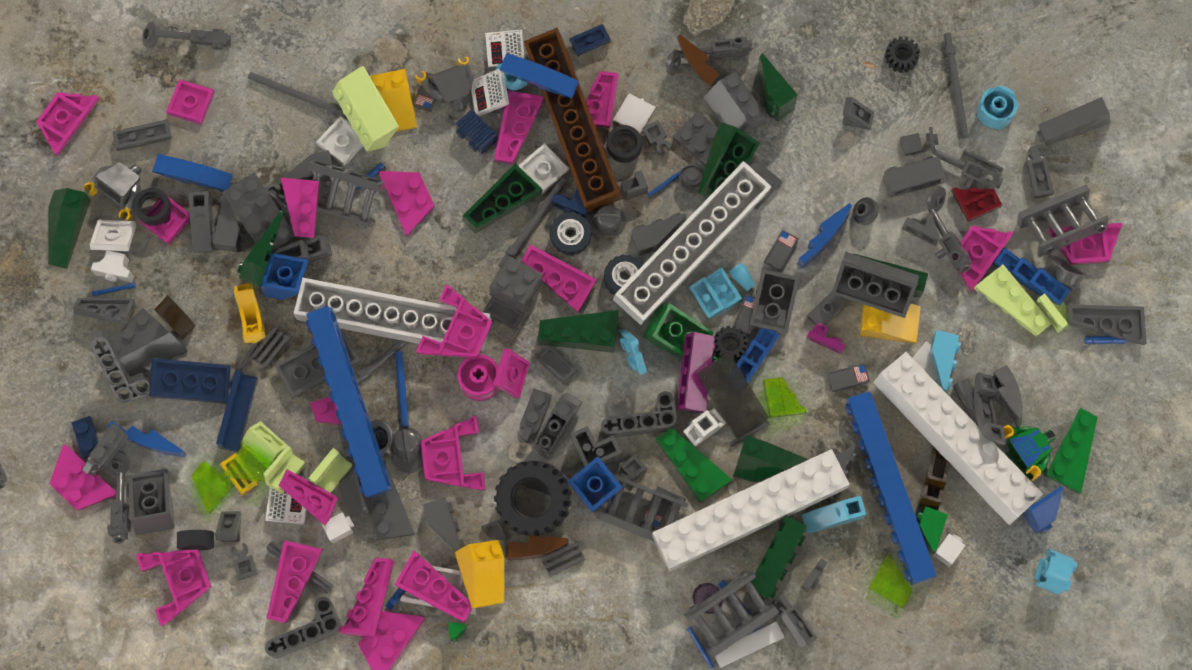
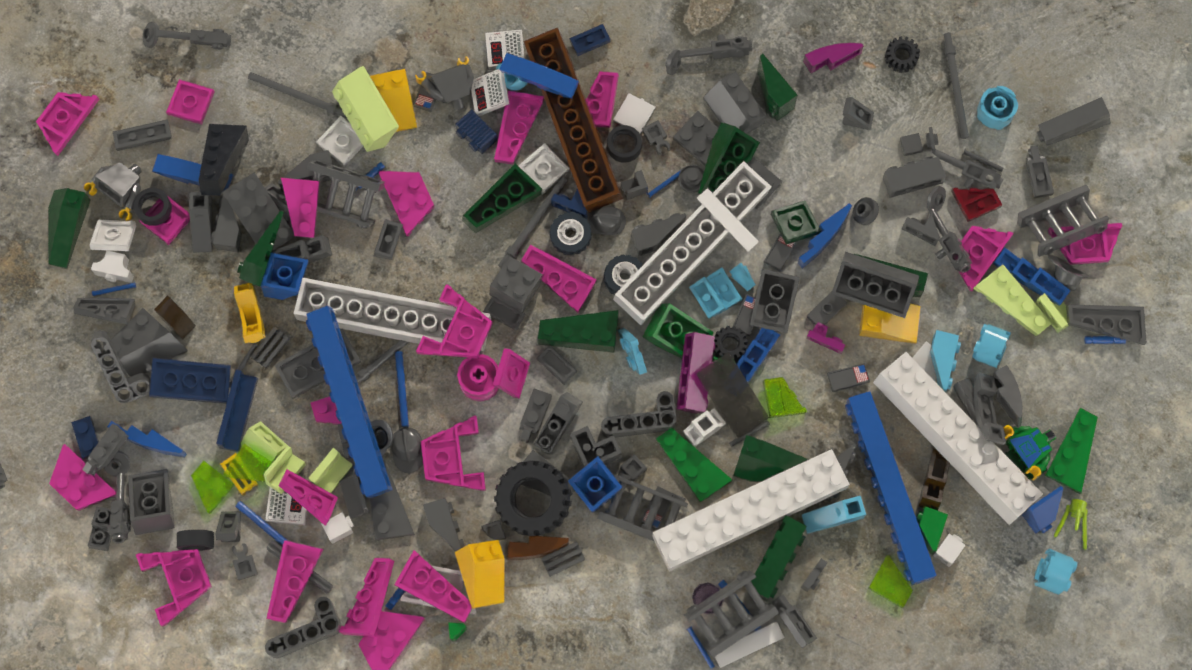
(99, 536): none -> dark grey slope
(221, 152): none -> black wedge
(260, 522): none -> blue bar
(388, 240): none -> dark grey slope
(697, 59): reddish brown slope -> none
(727, 219): none -> white sticker
(795, 222): none -> dark green plate
(832, 56): none -> magenta slope
(991, 345): none -> medium azure brick
(1078, 511): none -> lime plant

